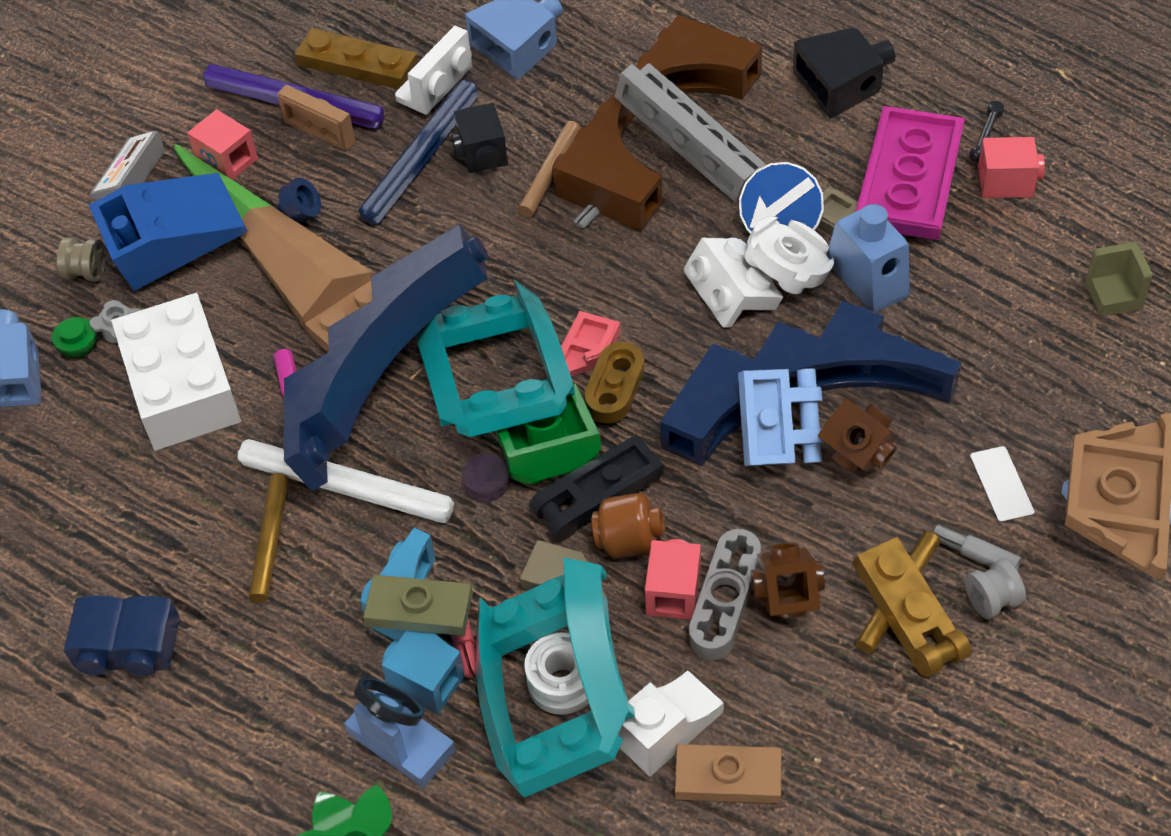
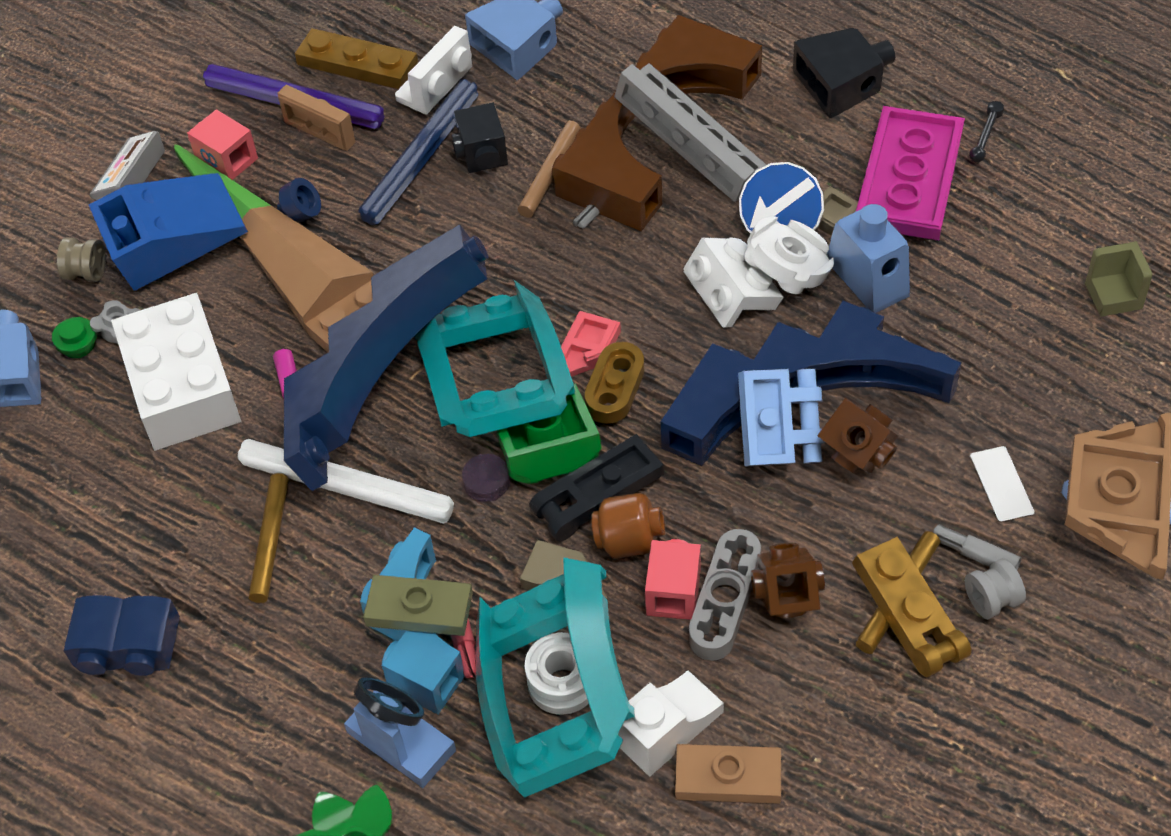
(1009, 167): coral brick -> none

